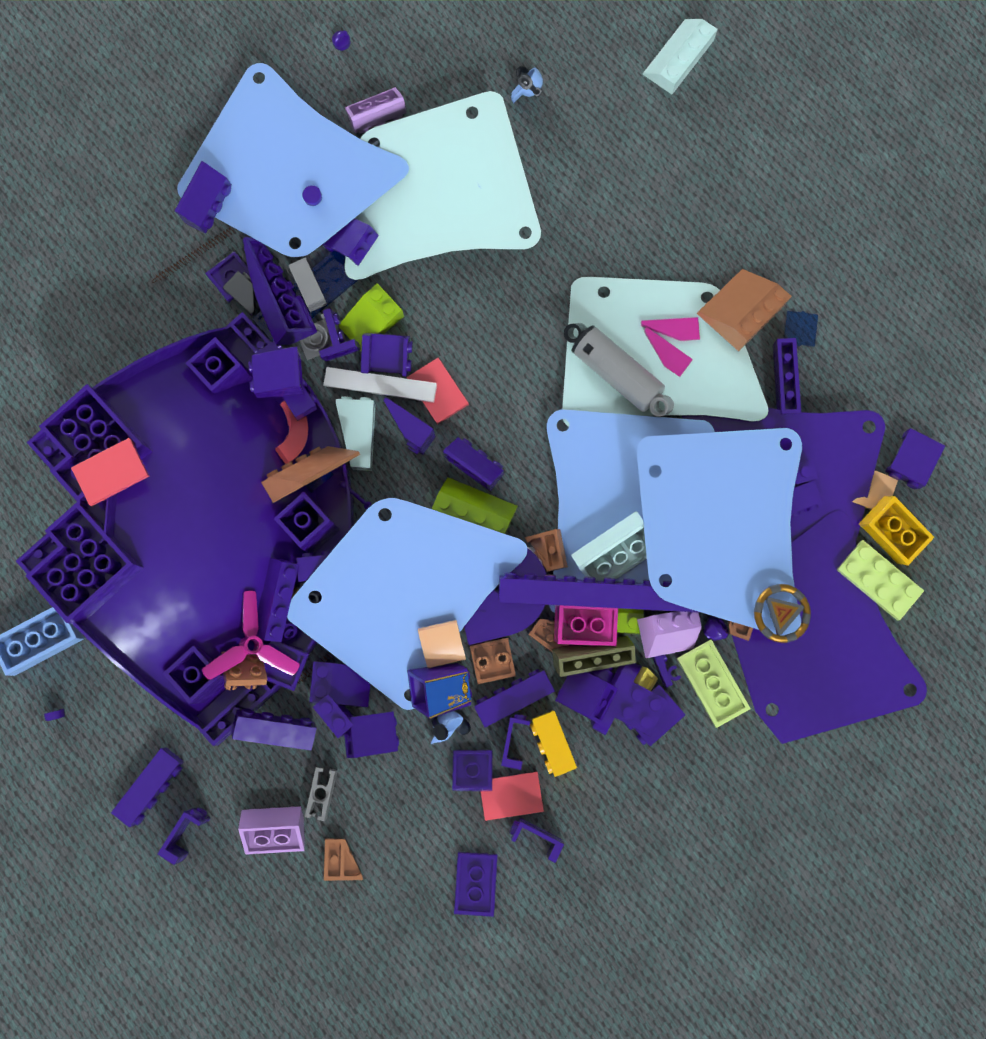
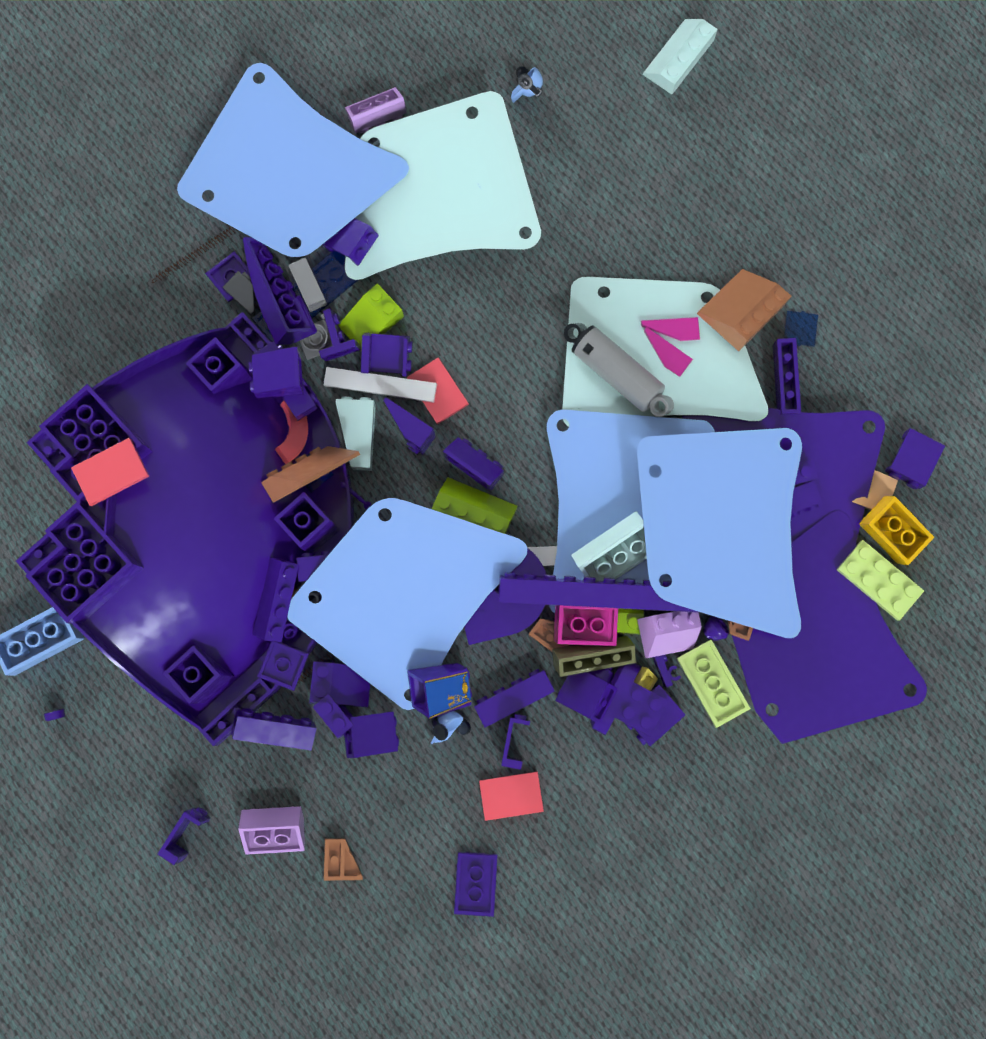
(147, 787): dark purple brick -> none
(203, 198): dark purple slope -> none
(238, 653): dark pink piece -> none
(246, 673): nougat plate -> none
(312, 195): dark purple tile -> none
(313, 797): light grey piece -> none
(341, 40): dark purple tile -> none
(441, 644): light nougat slope -> none
(472, 770): dark purple tile -> none
(492, 661): nougat plate -> none
(549, 549): nougat wing -> none
(553, 743): yellow brick -> none
(557, 843): dark purple panel -> none
(782, 613): piece -> none

